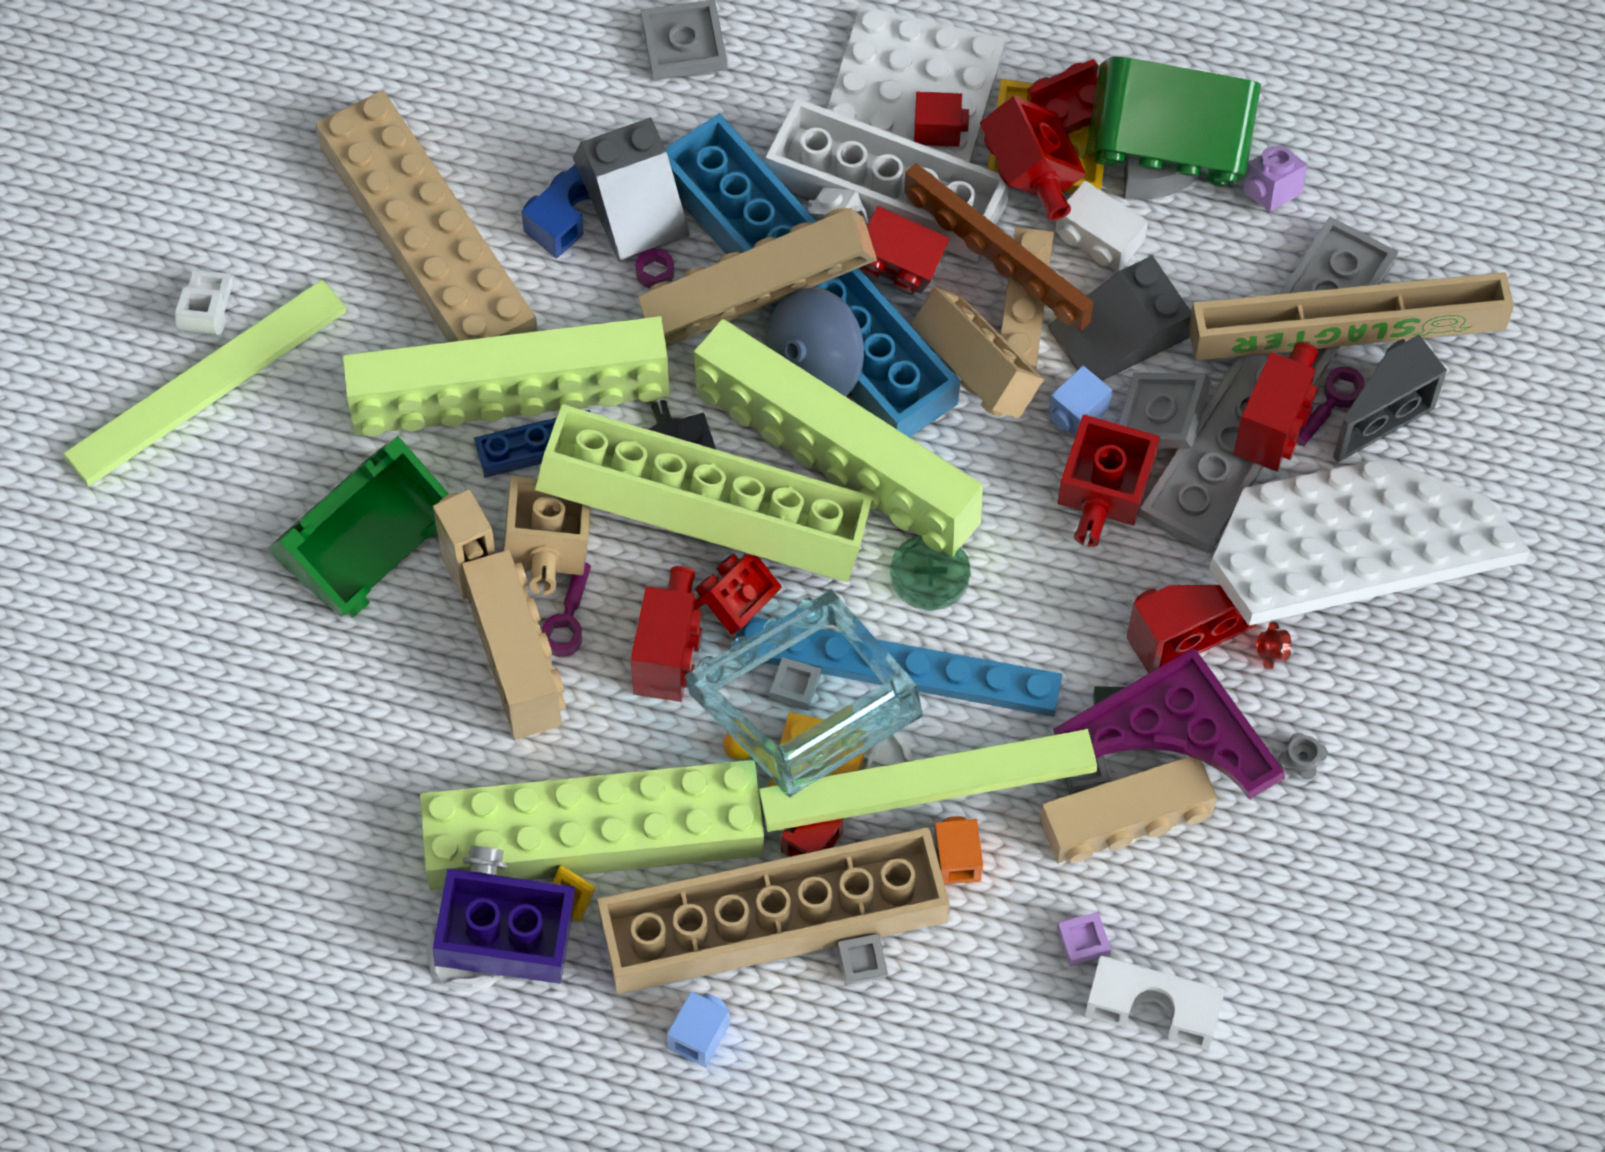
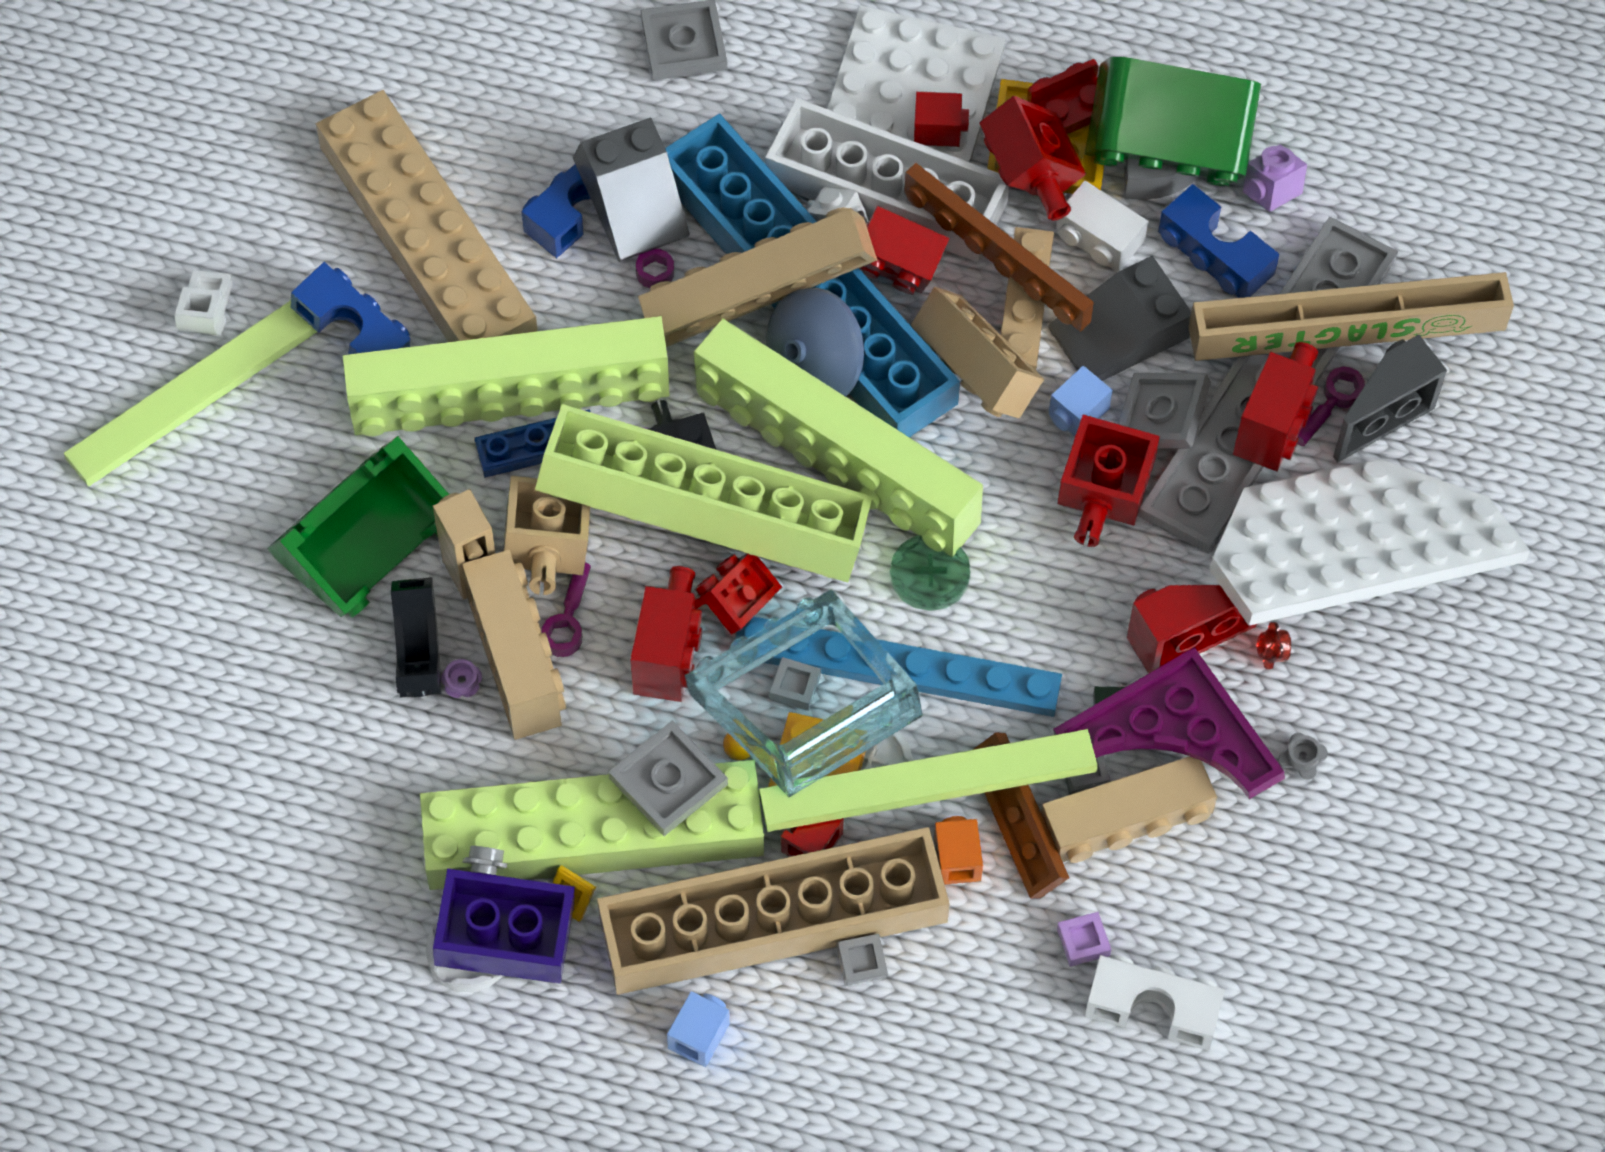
(330, 297): none -> blue arch
(416, 637): none -> black arch
(456, 670): none -> lavender plate
(668, 778): none -> light grey plate
(1026, 834): none -> dark orange plate
(1237, 266): none -> blue arch

